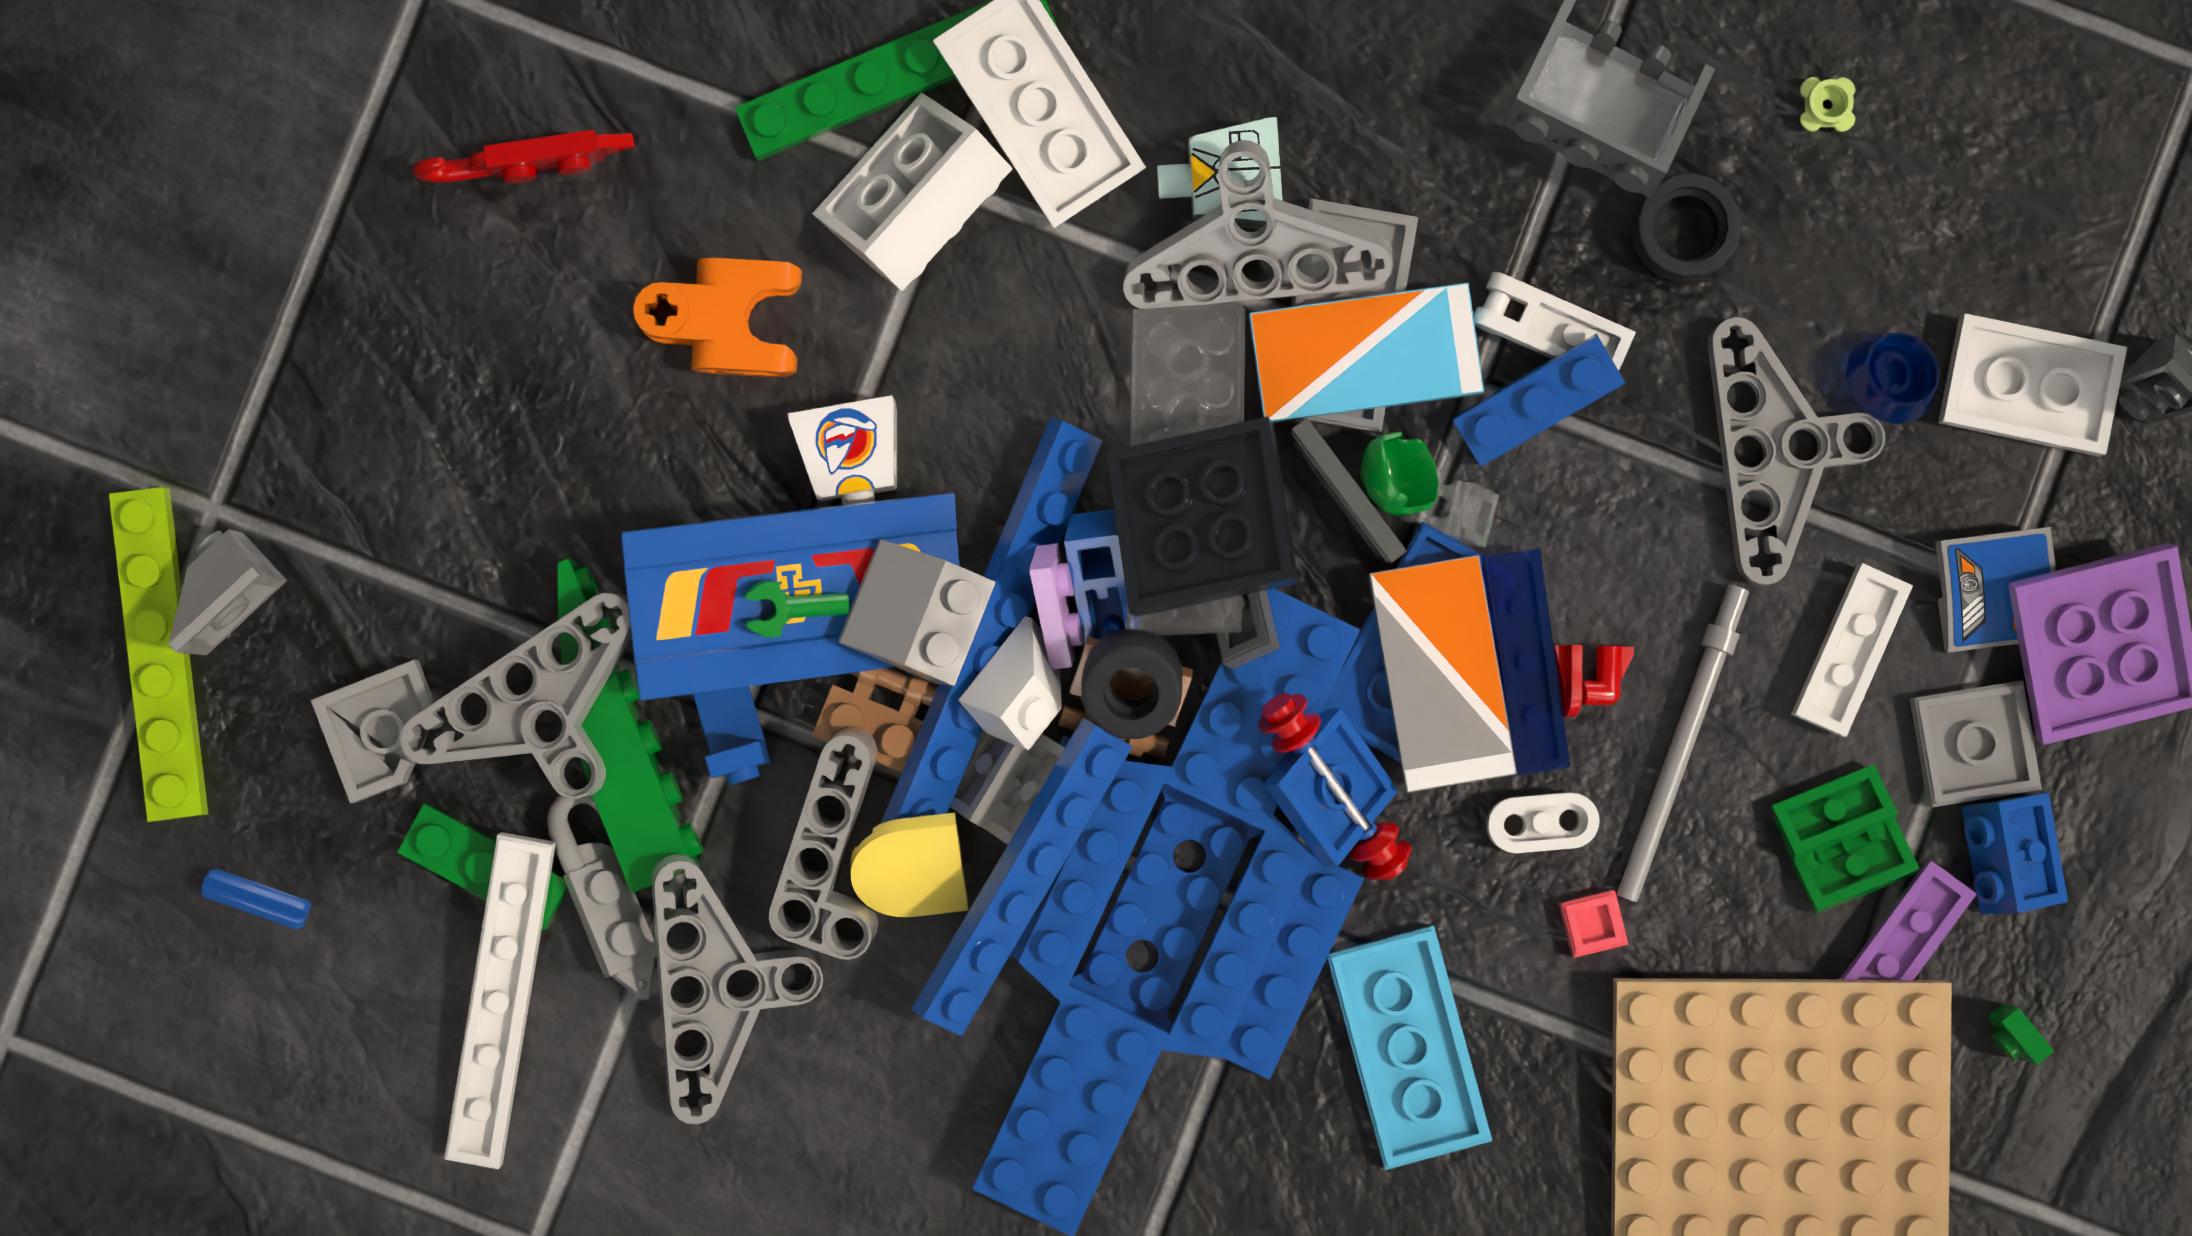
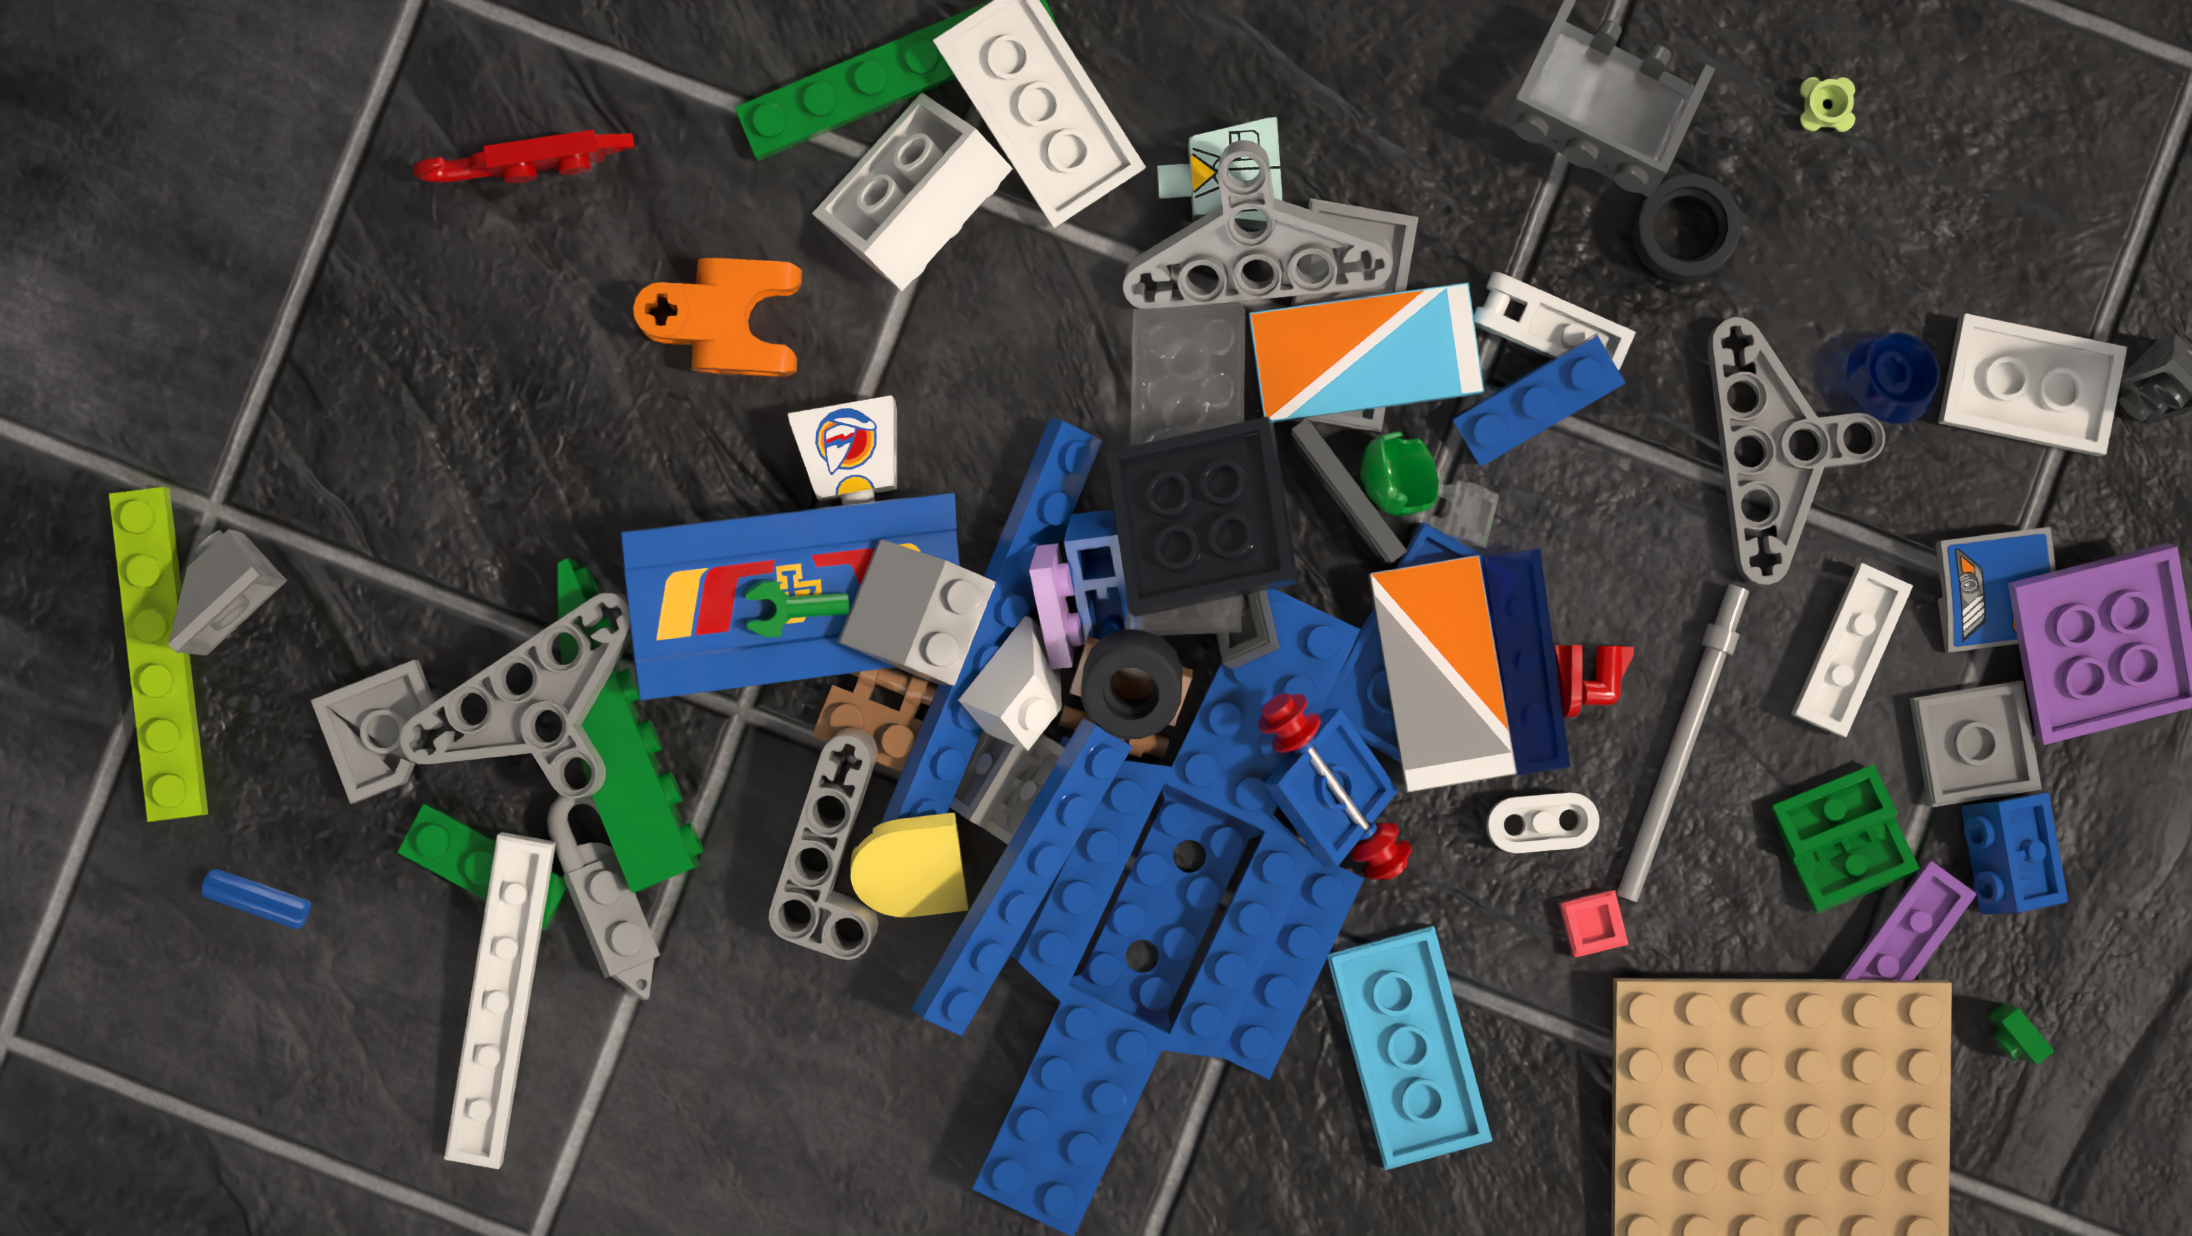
(715, 1013): light grey beam -> none
(732, 734): blue bracket -> none

